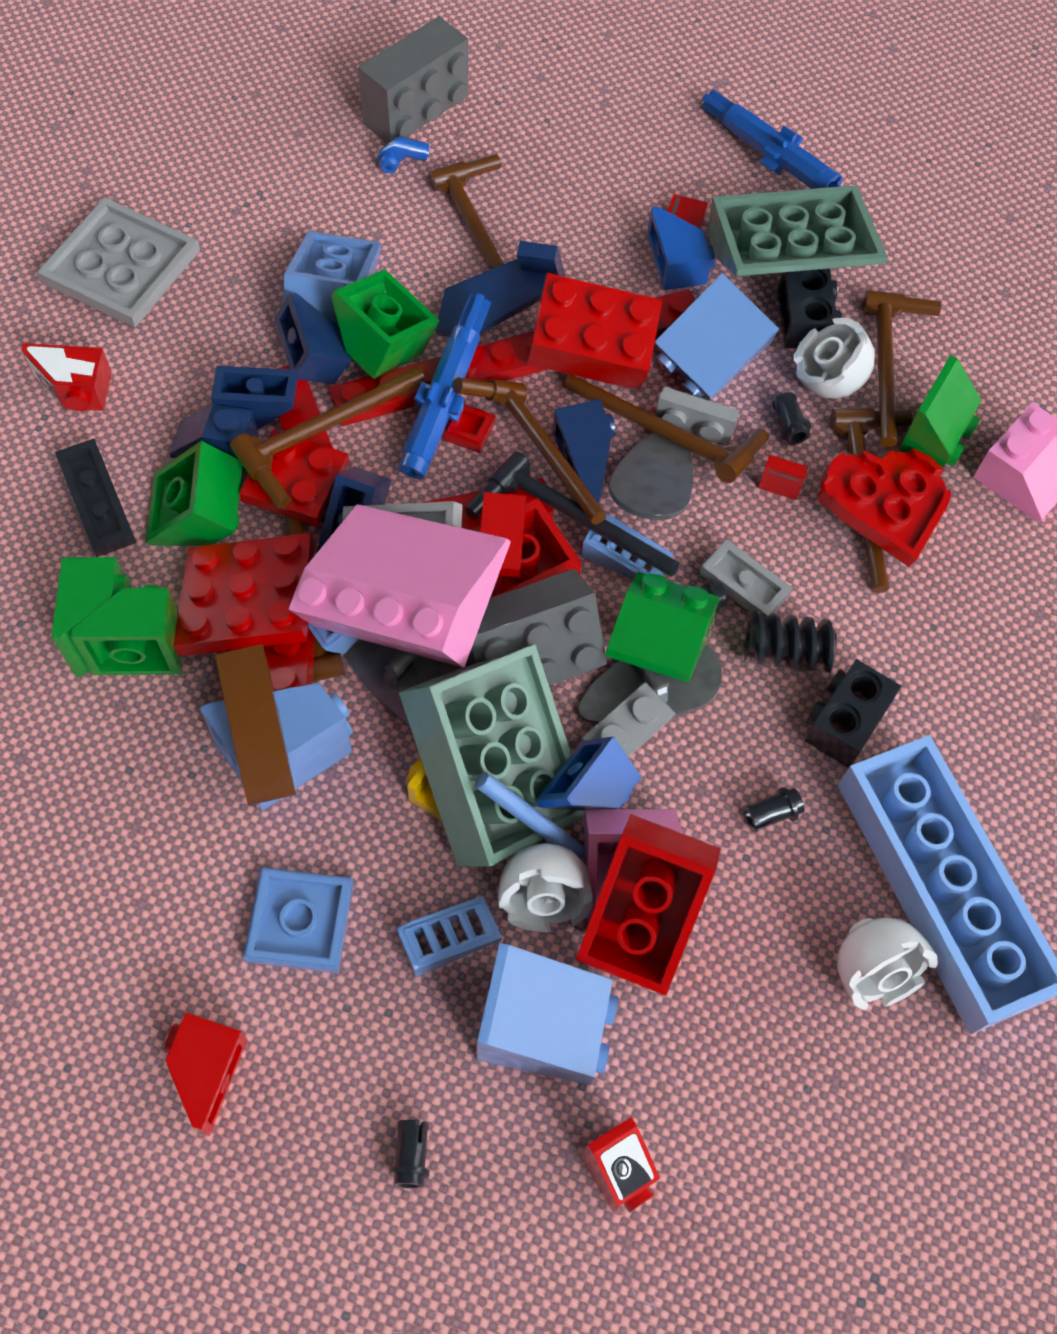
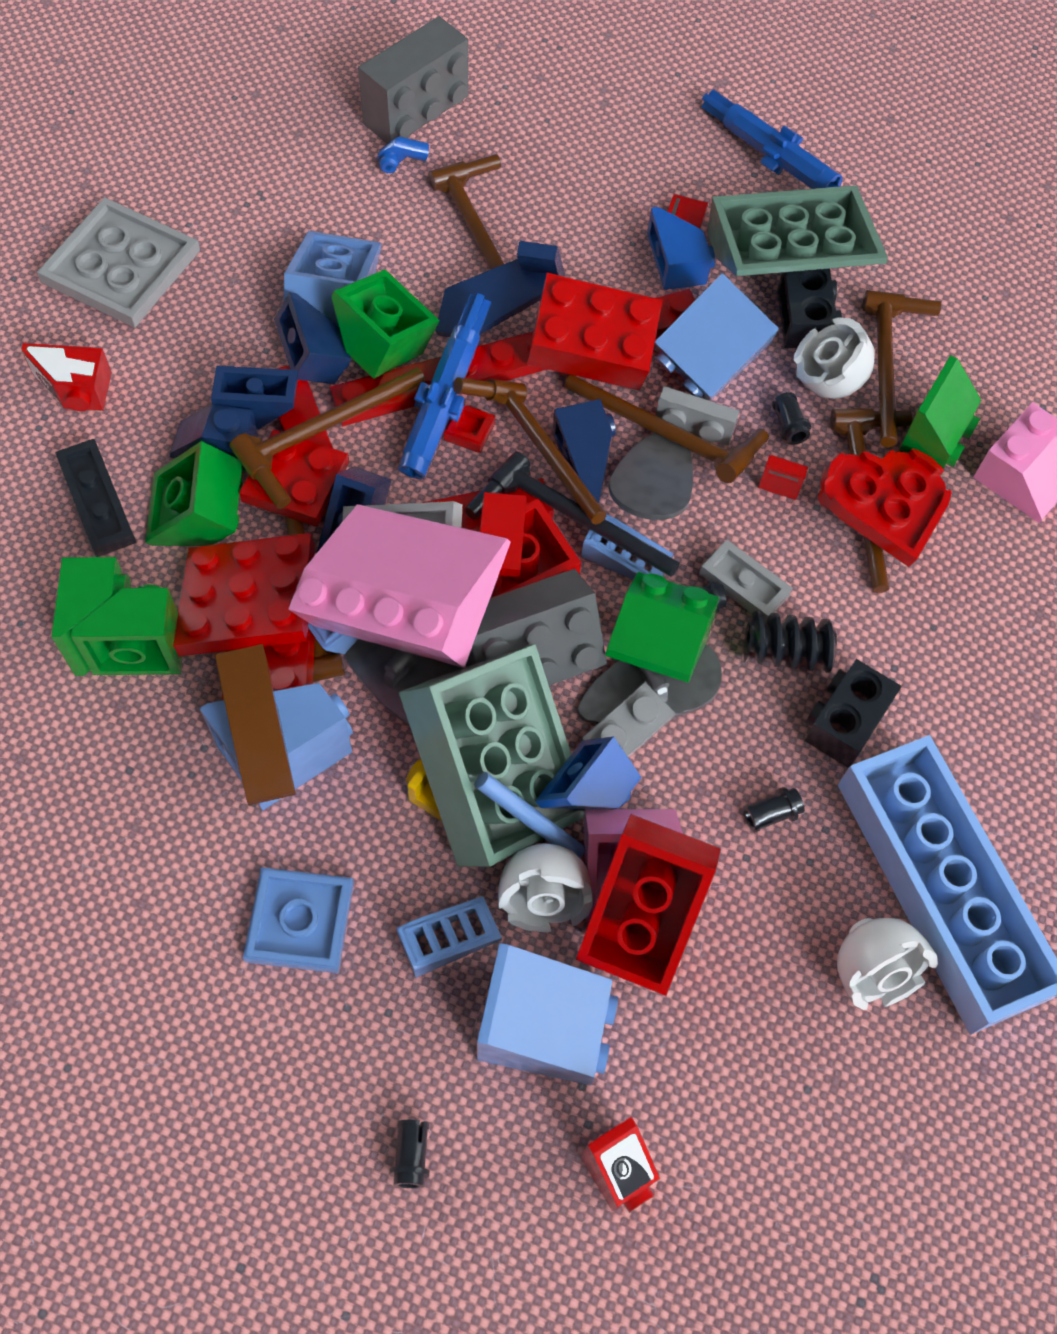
(202, 1066): red slope -> none

